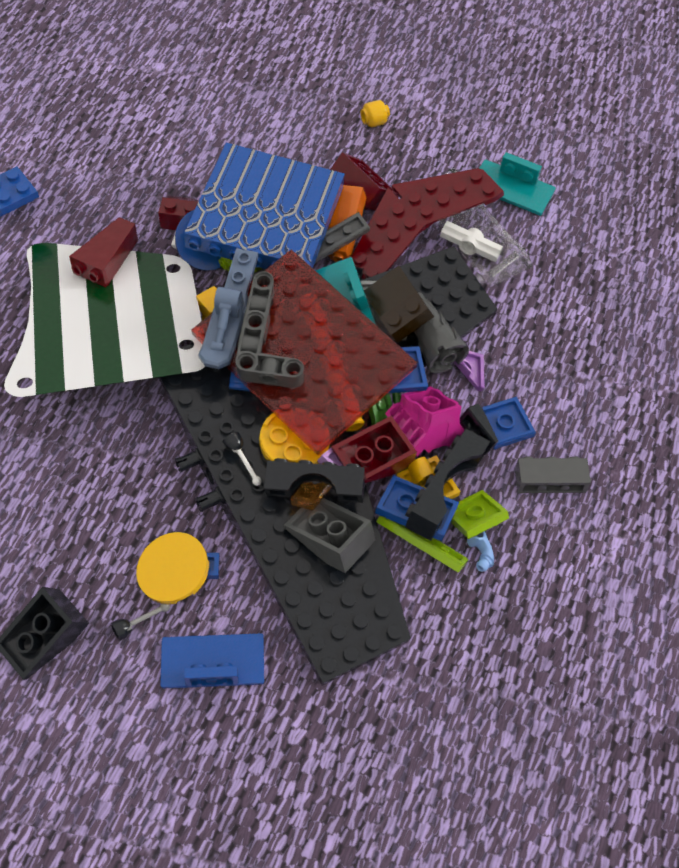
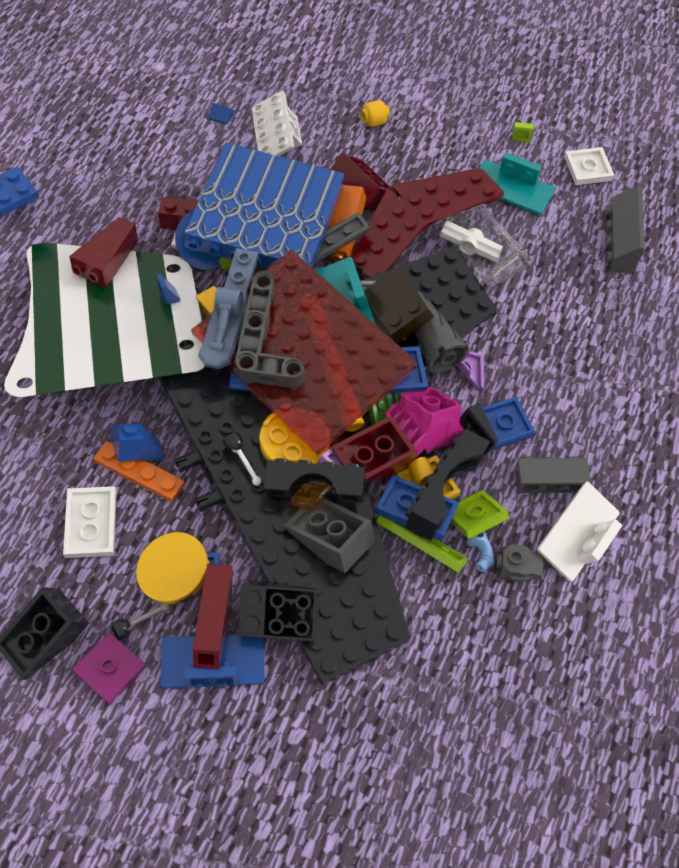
(90, 522): none -> white plate
(109, 668): none -> magenta plate
(135, 443): none -> blue slope
(141, 473): none -> orange plate
(167, 290): none -> blue slope
(213, 616): none -> dark red slope
(221, 113): none -> blue slope
(276, 125): none -> white bracket
(277, 611): none -> black slope
(519, 563): none -> dark grey hand
(522, 132): none -> lime tile
(580, 532): none -> white bracket
(589, 166): none -> white plate
(625, 231): none -> dark grey slope

